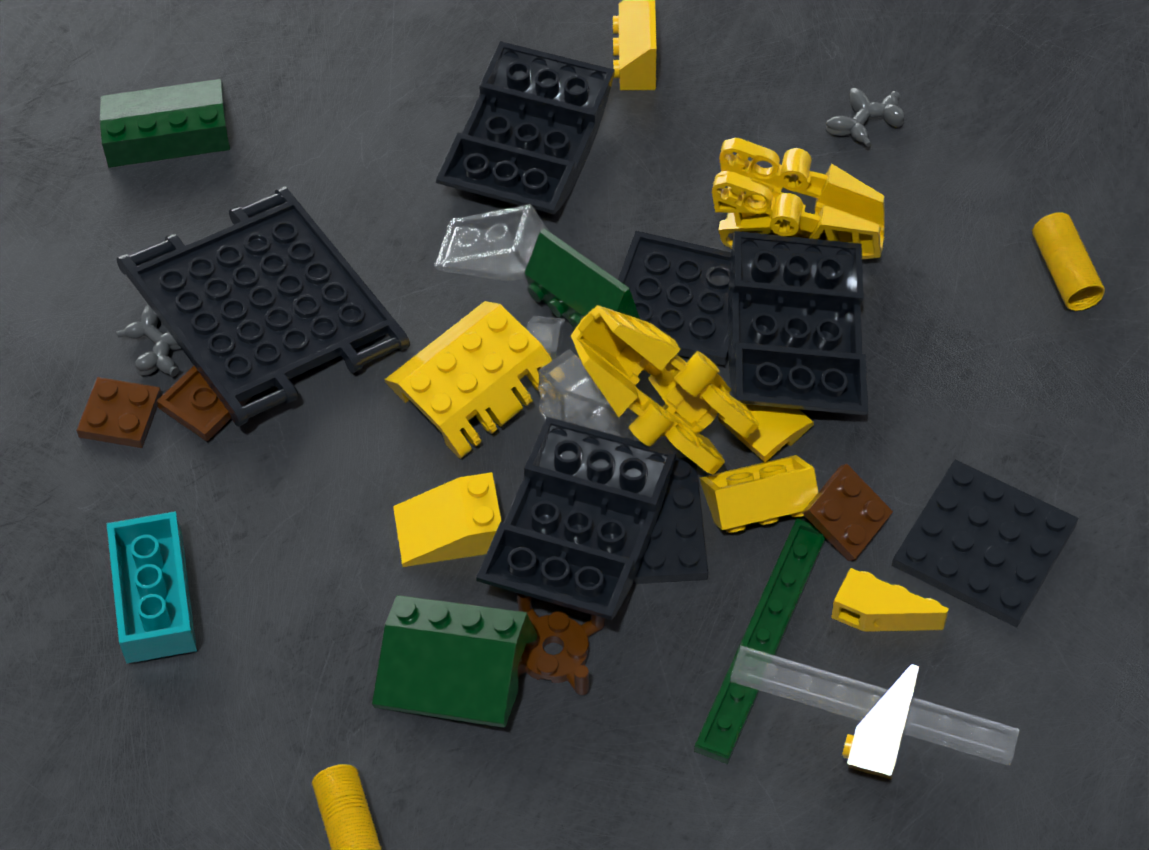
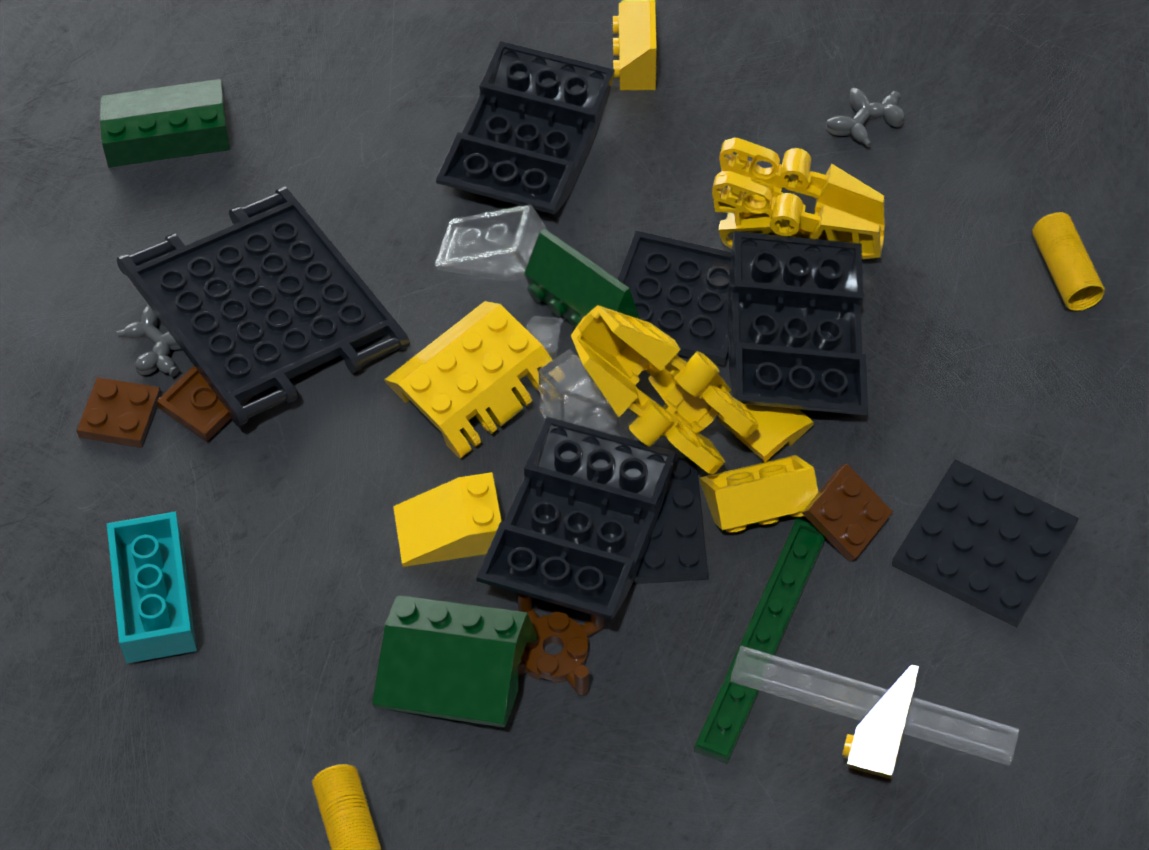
(879, 606): yellow slope -> none

